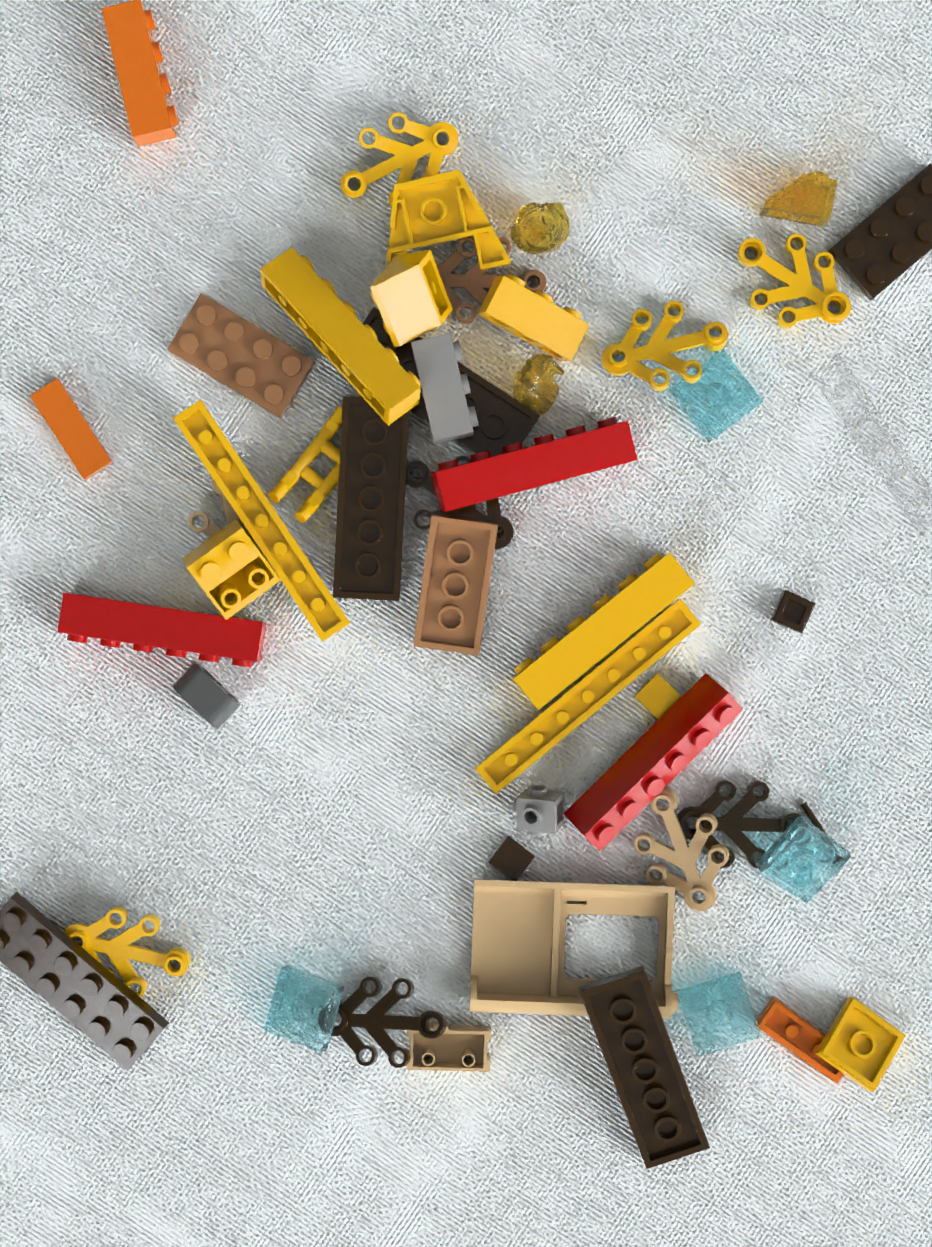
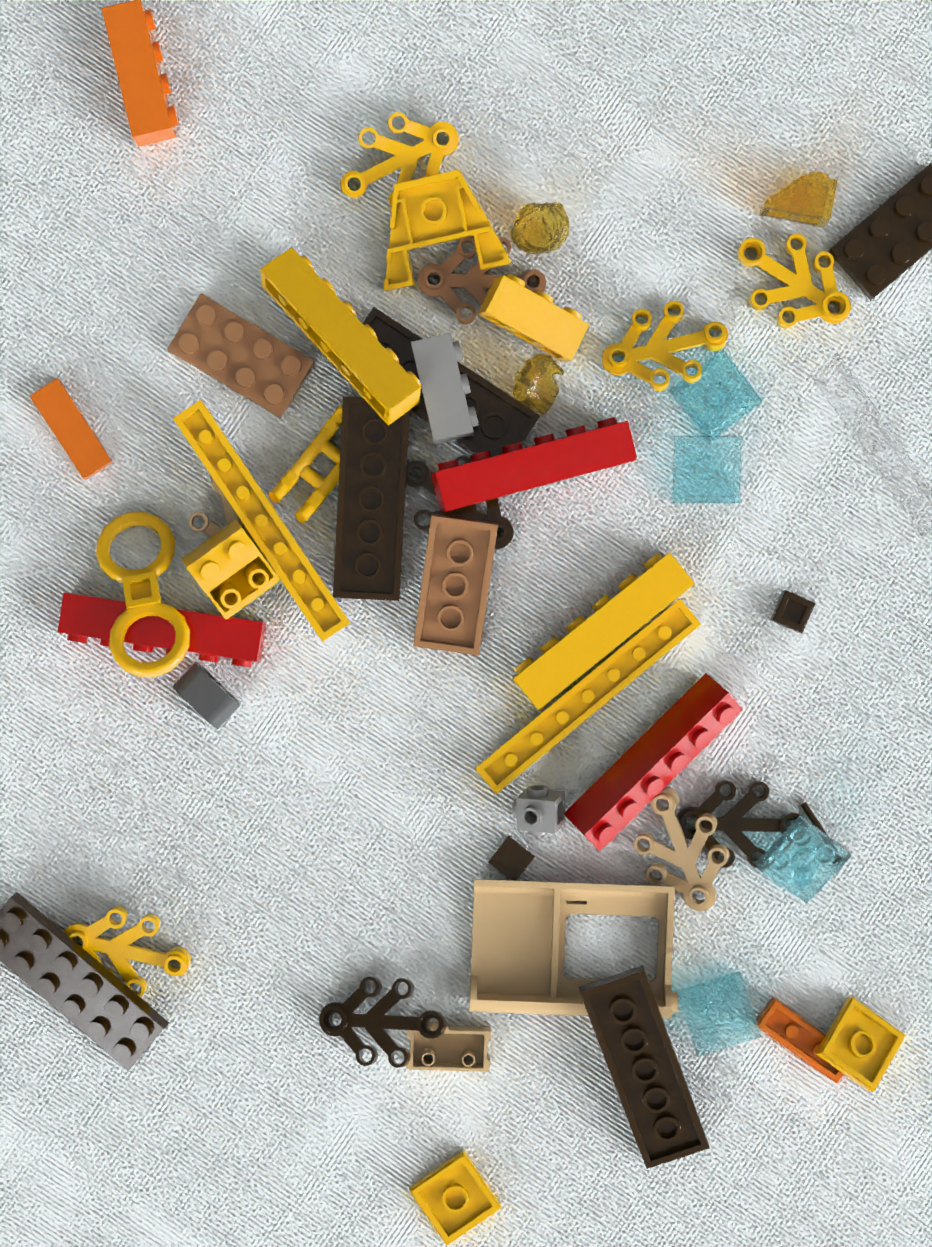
(142, 594): none -> yellow bar
(304, 1008): clear light blue plate -> none
(411, 297): yellow slope -> none
(455, 1197): none -> yellow tile
(657, 696): yellow tile -> none
(707, 469): none -> clear light blue tile

